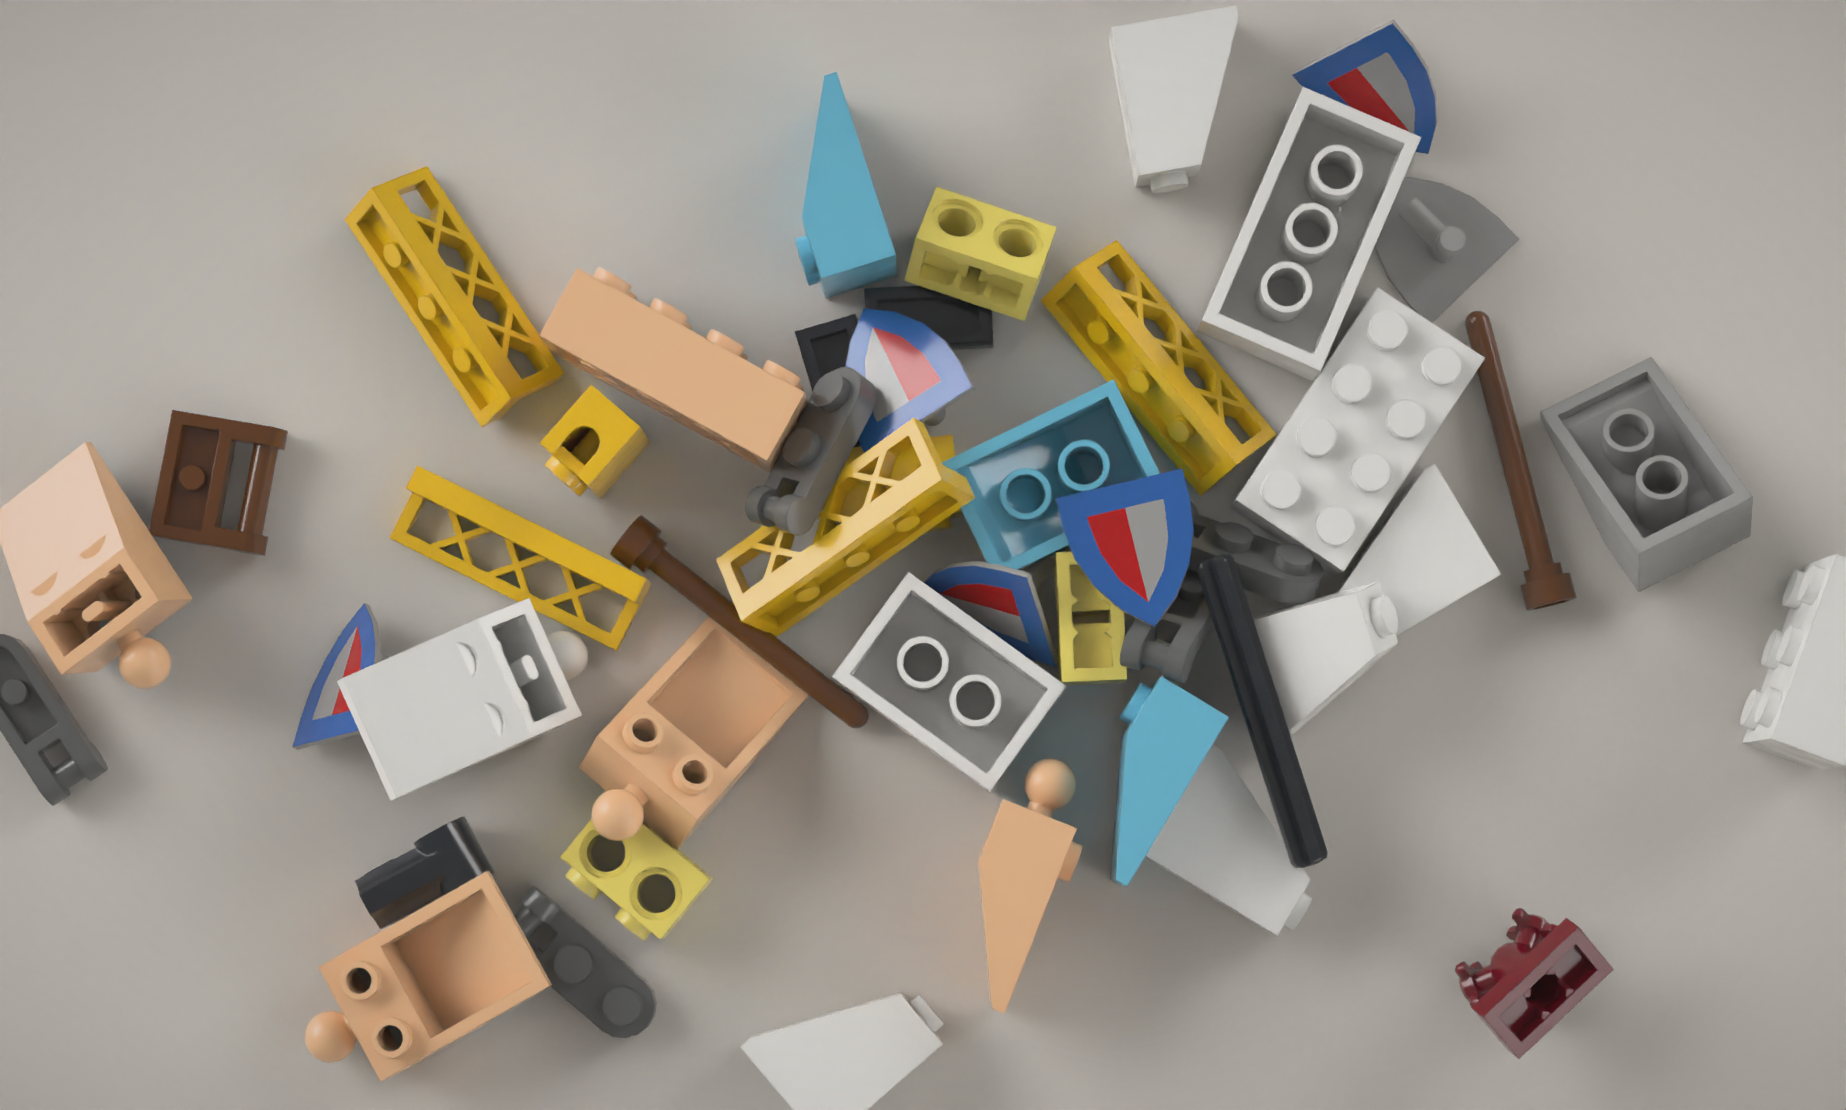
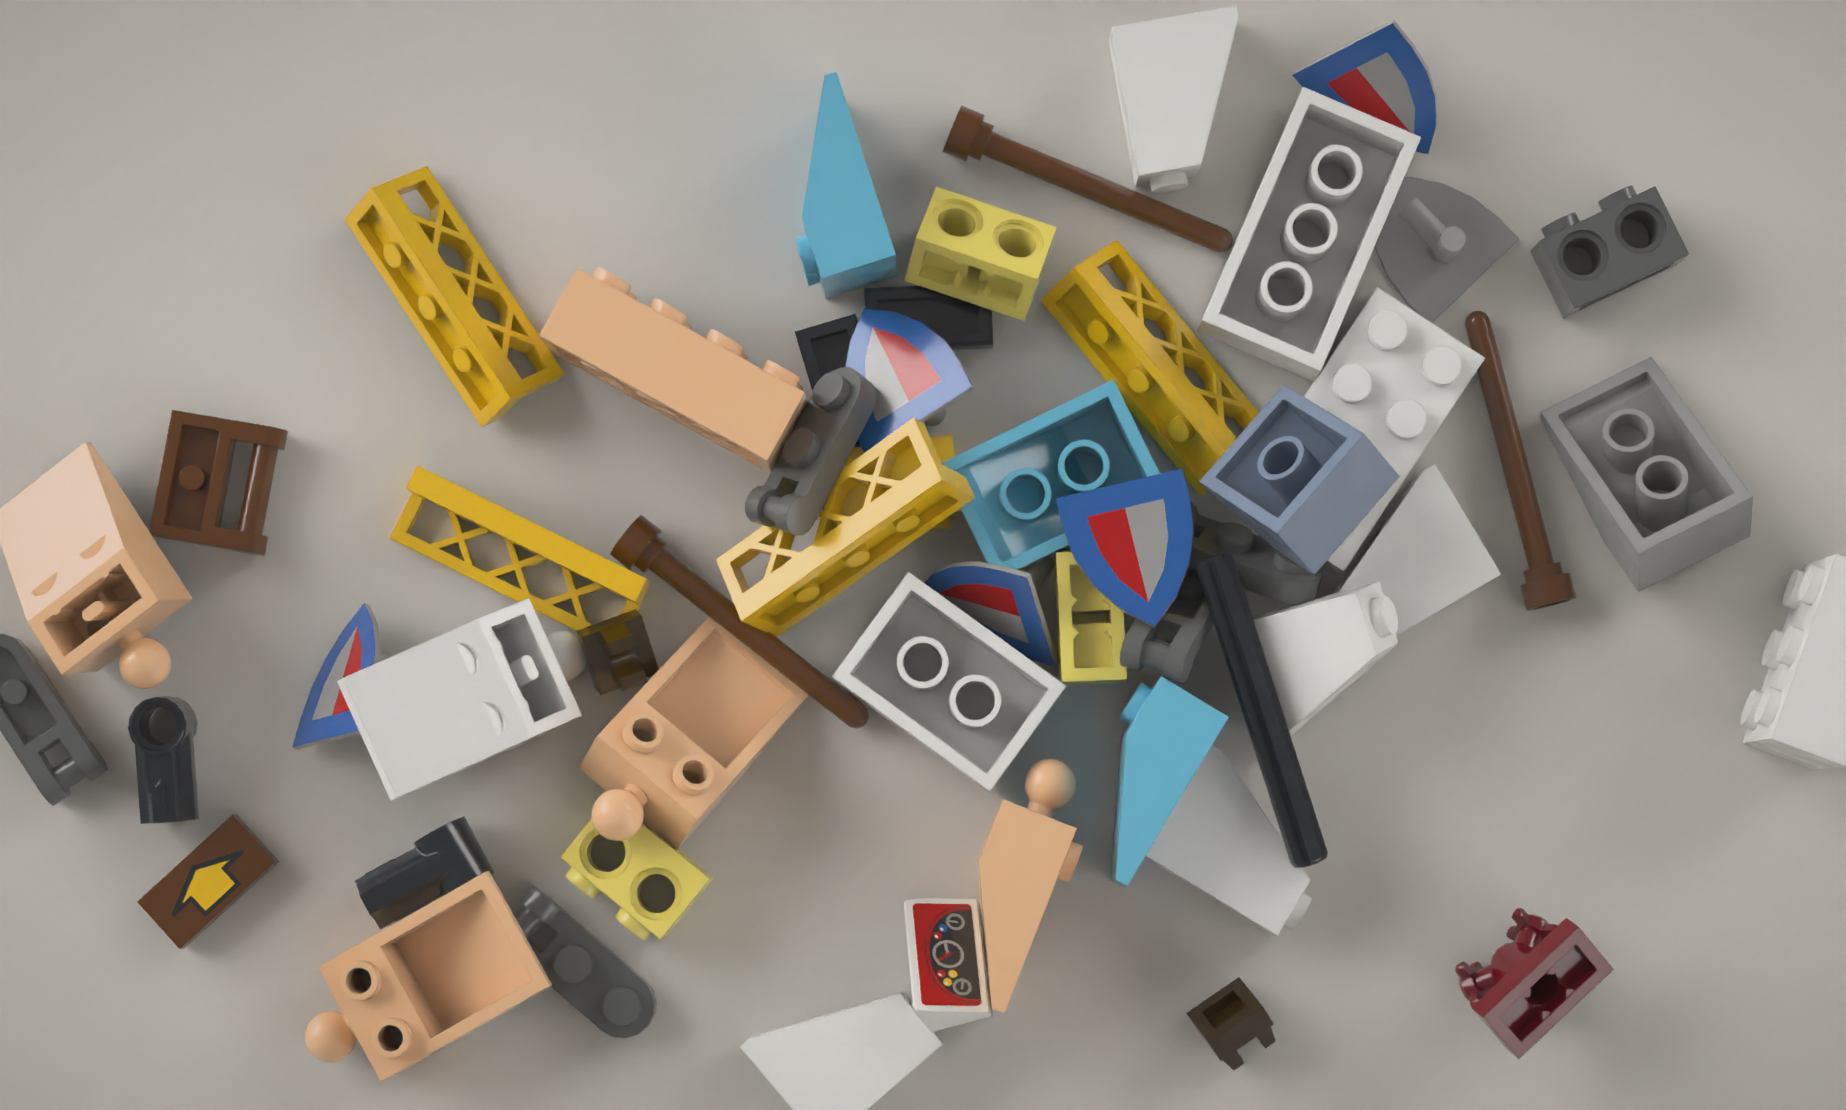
(165, 769): none -> black piece
(208, 881): none -> reddish brown tile
(593, 444): yellow brick -> none
(618, 652): none -> dark brown tile
(947, 961): none -> slope
(975, 138): none -> reddish brown piece
(1231, 1021): none -> dark brown tile
(1300, 478): none -> sand blue slope
(1613, 260): none -> dark grey brick

